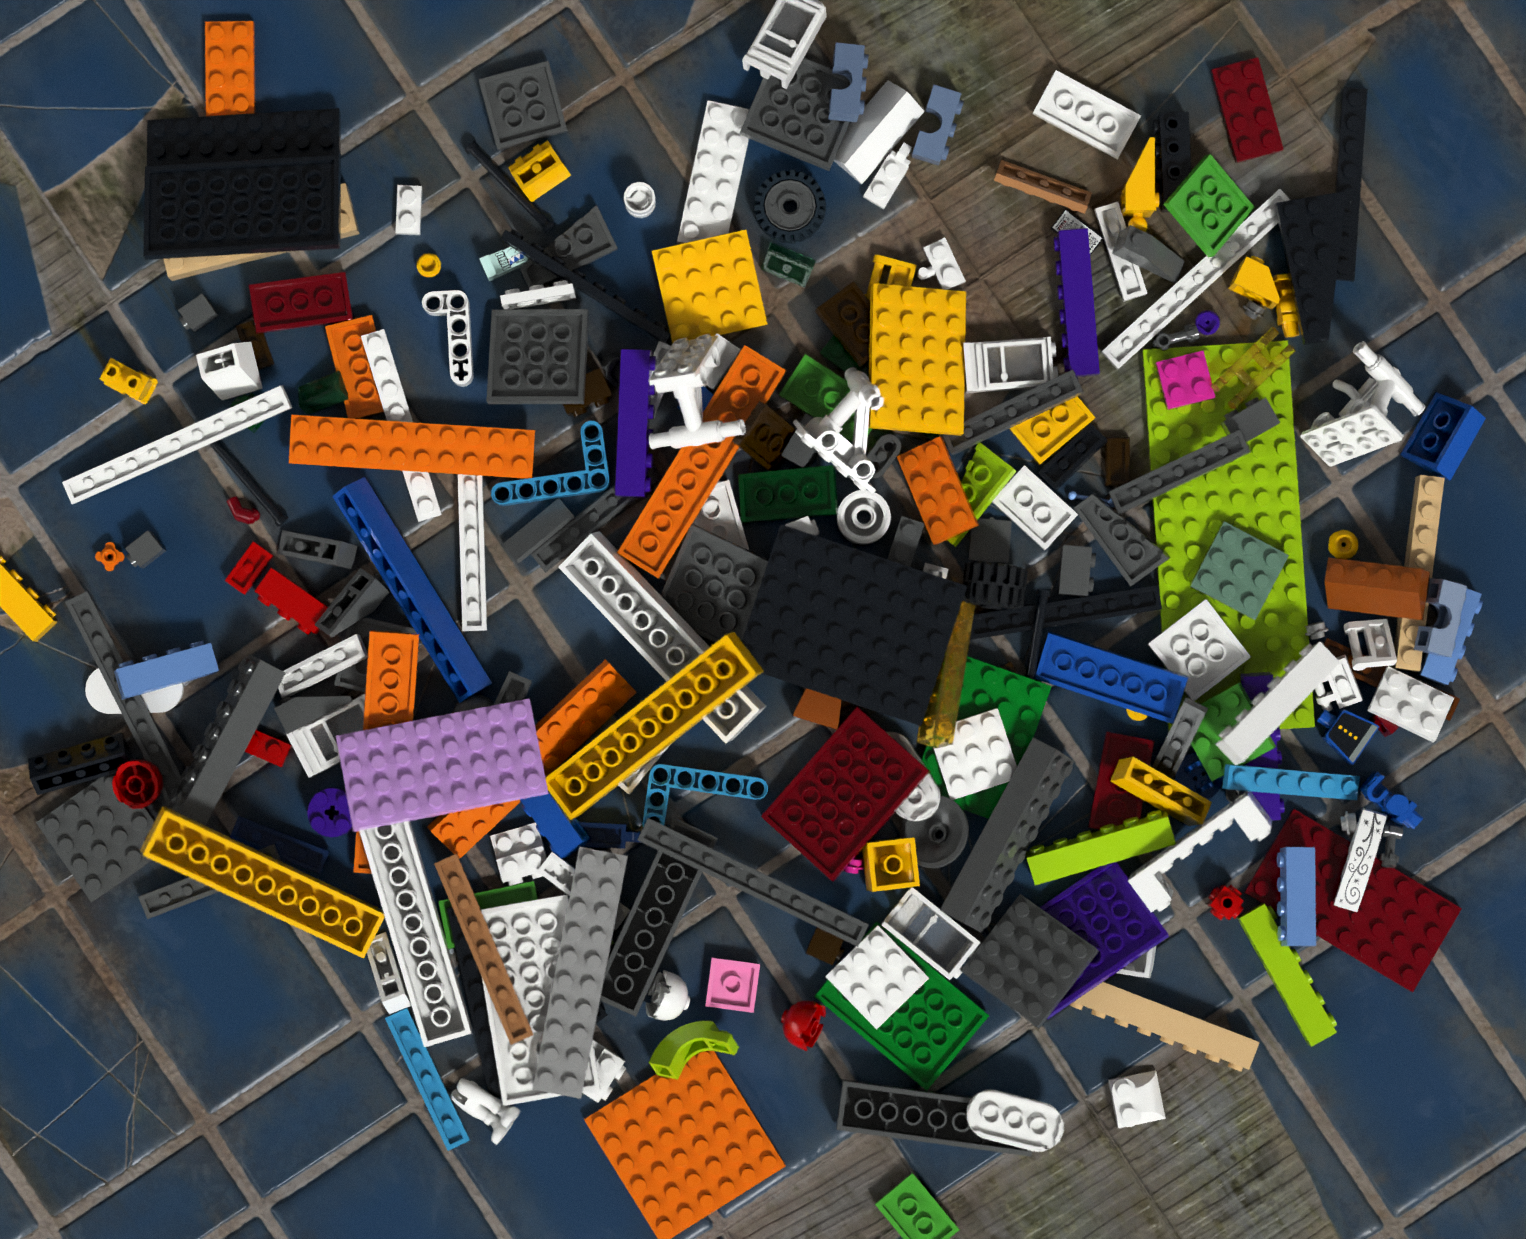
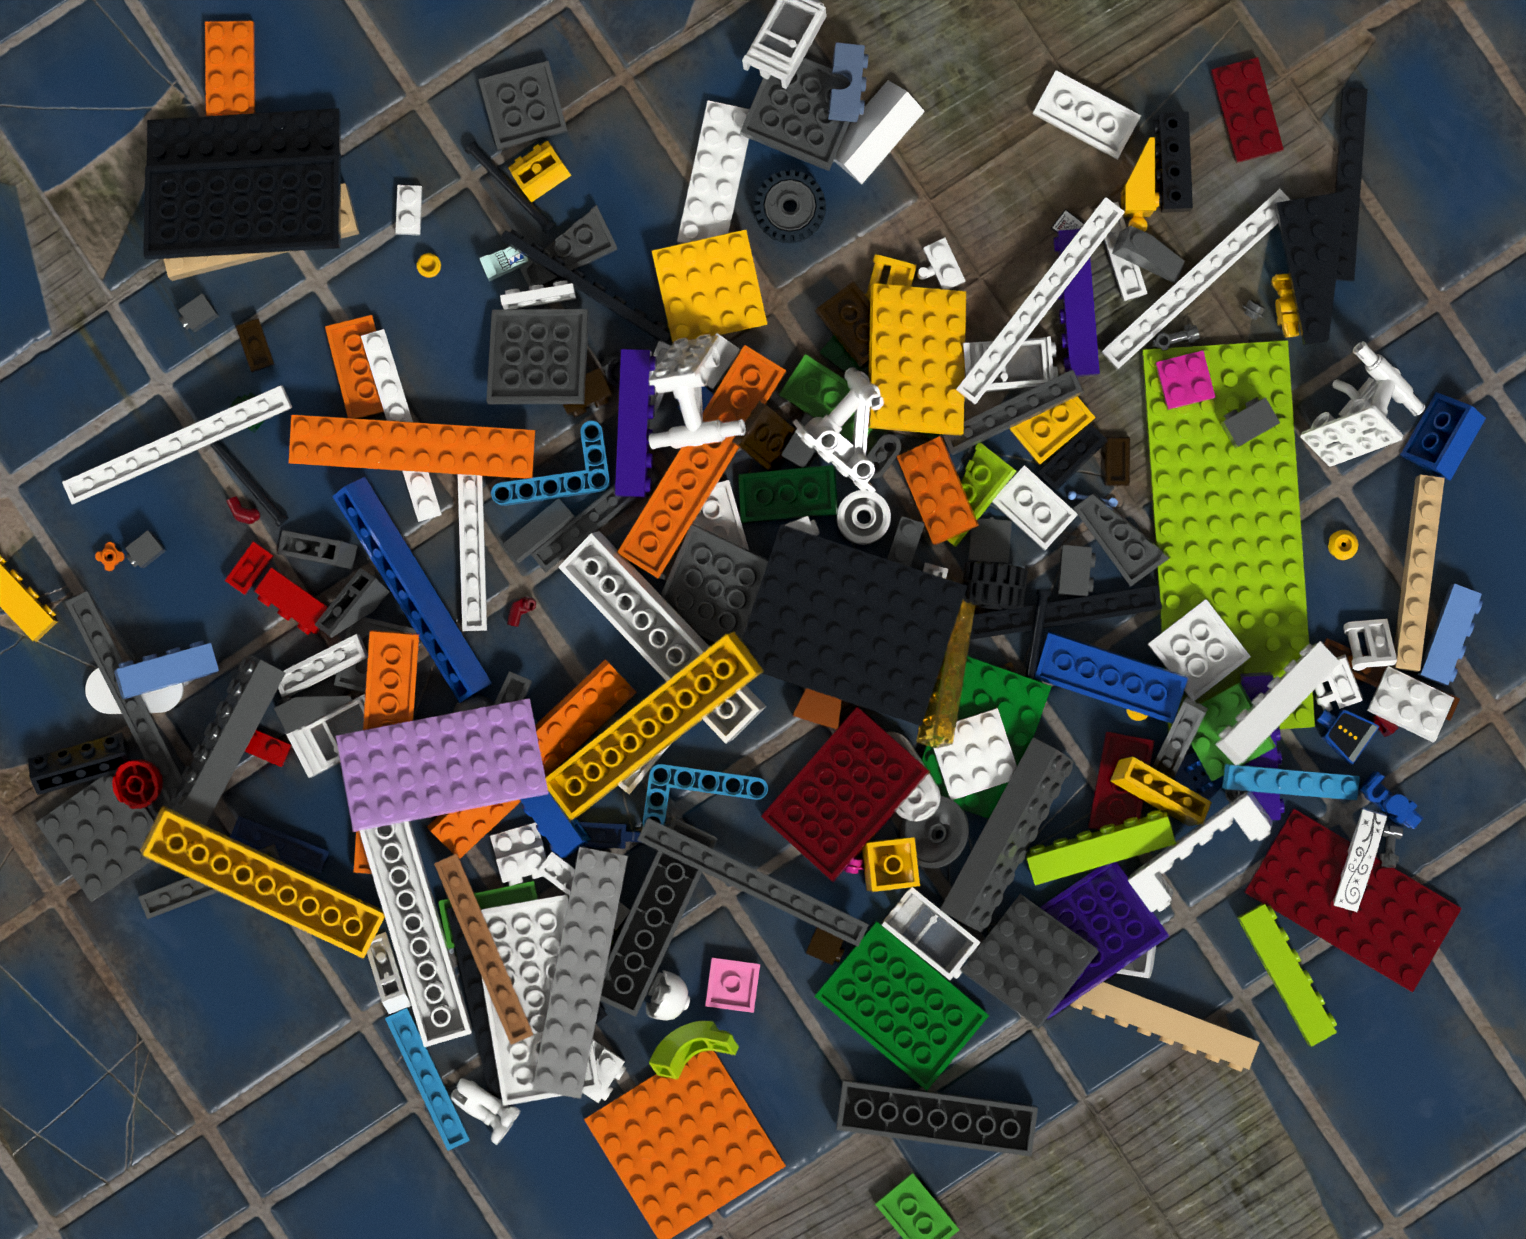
(128, 381): yellow hips -> none
(230, 370): white slope -> none
(300, 302): dark red plate -> none
(321, 820): dark purple brick -> none
(322, 393): clear green slope -> none
(454, 338): white beam -> none
(519, 608): none -> dark red arm
(639, 199): white wheel -> none
(788, 265): clear green slope -> none
(802, 1023): red cylinder -> none
(877, 977): white plate -> none
(888, 177): white hinge -> none
(931, 146): sand blue arch -> none
(1014, 1120): white tile -> none
(1040, 300): none -> white plate
(1043, 186): medium nougat plate -> none
(1136, 1099): white slope -> none
(1180, 471): dark grey plate -> none
(1207, 322): dark purple tile -> none
(1209, 205): bright green plate -> none
(1216, 902): red brick -> none
(1239, 570): sand green plate -> none
(1253, 353): clear yellow piece -> none
(1255, 282): yellow slope -> none
(1297, 896): medium blue brick -> none
(1316, 630): light grey plate -> none
(1348, 822): white plate -> none
(1376, 588): dark orange slope -> none
(1448, 600): sand blue arch -> none

